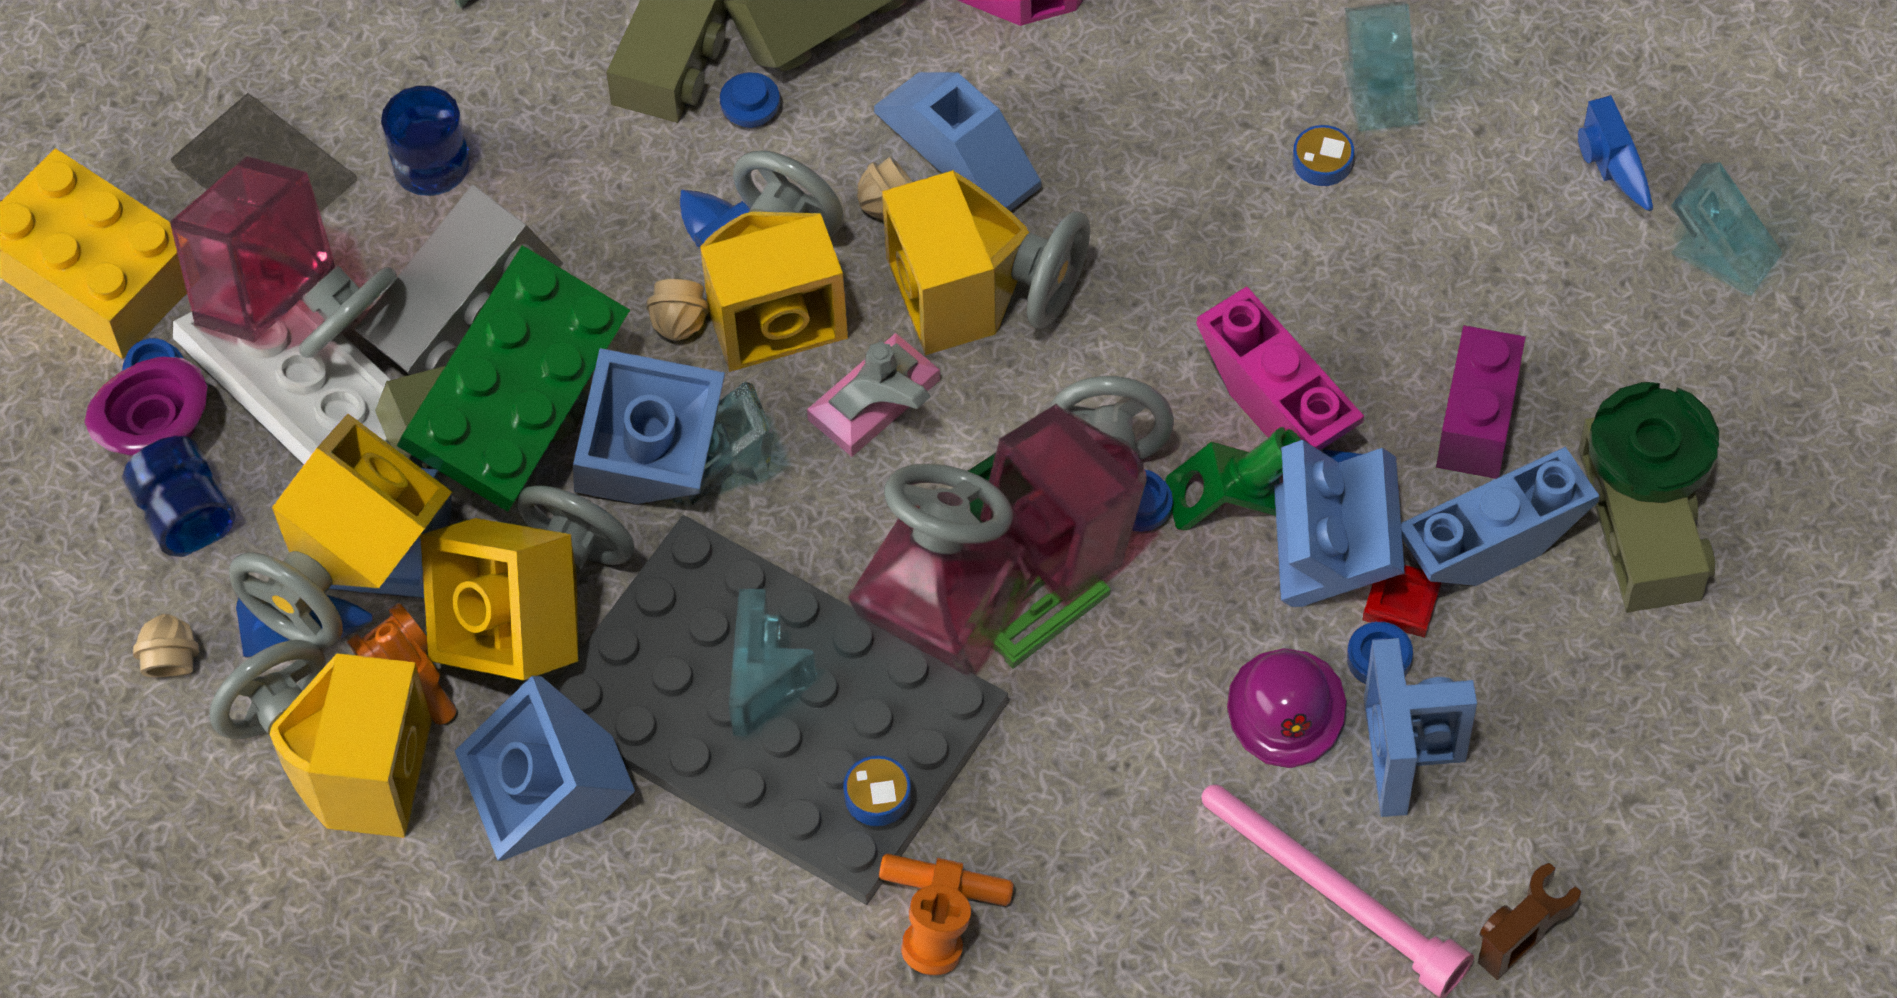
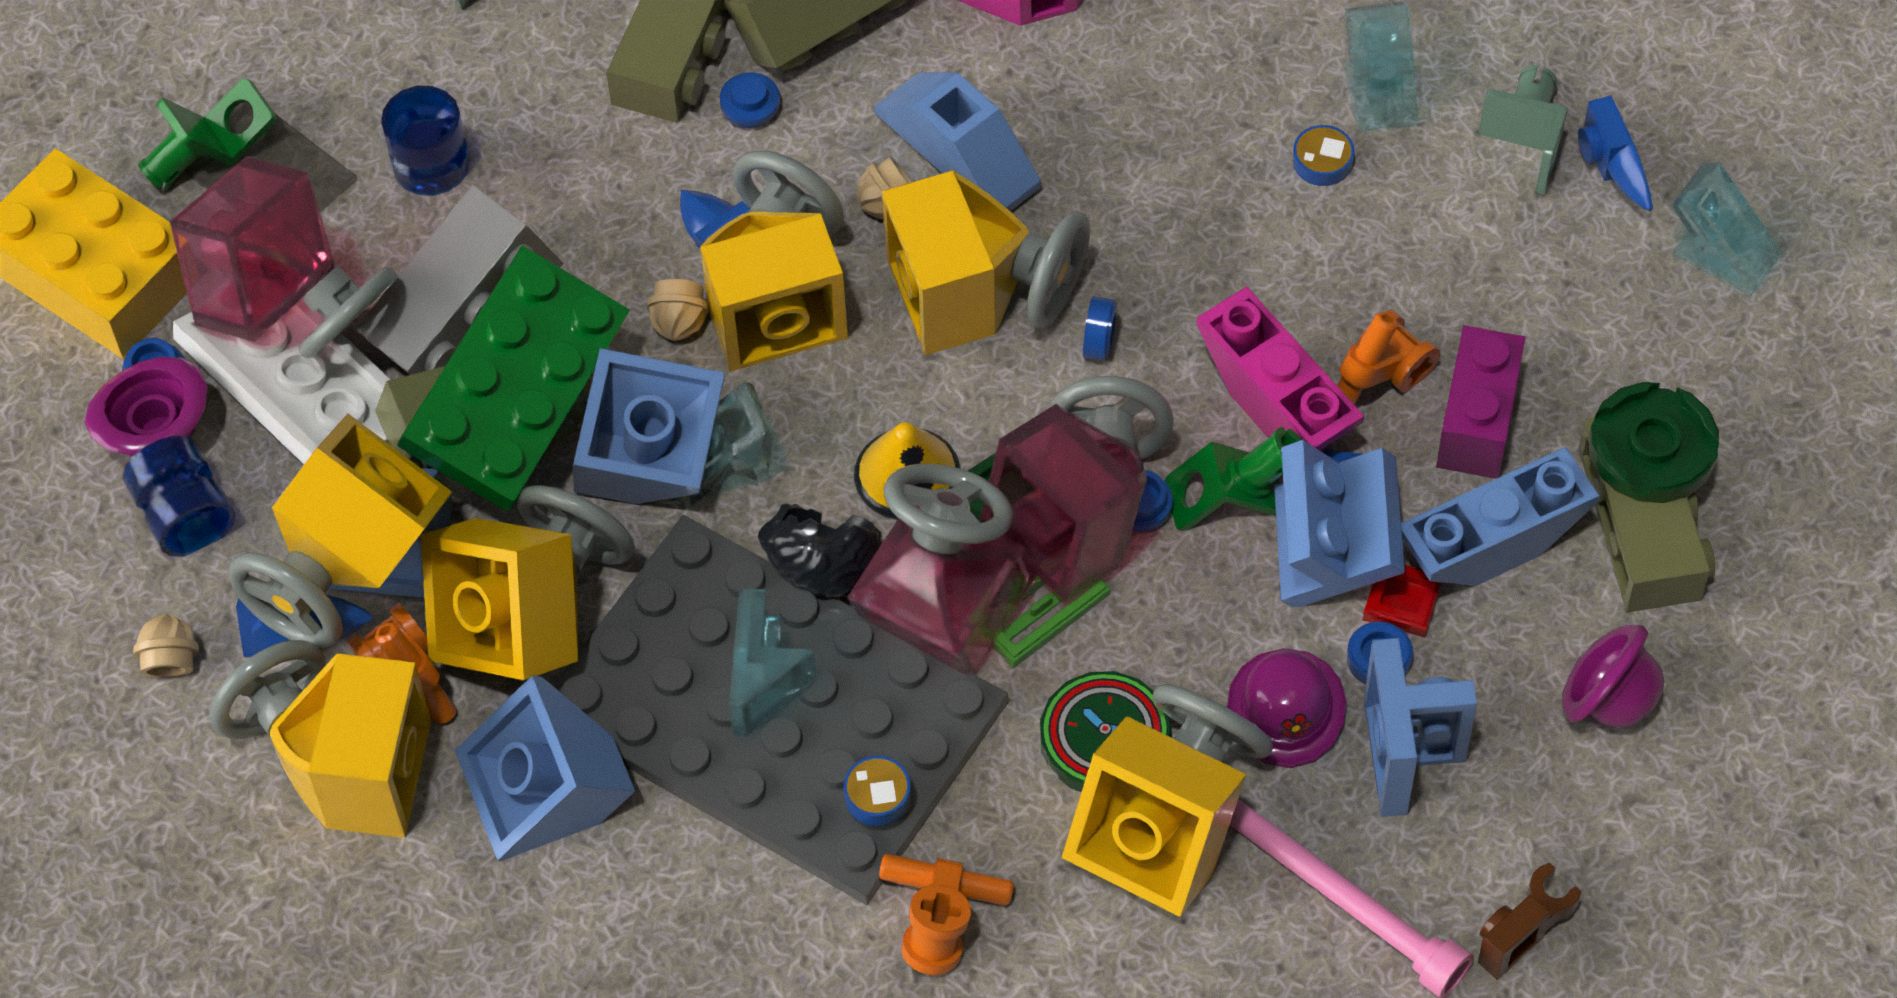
(205, 135): none -> green bracket
(817, 555): none -> black hair
(874, 394): piece -> none
(893, 450): none -> yellow hat
(1086, 714): none -> tile
(1100, 328): none -> blue tile
(1163, 804): none -> yellow piece
(1384, 354): none -> orange piece
(1527, 118): none -> sand green bracket
(1614, 680): none -> magenta hat

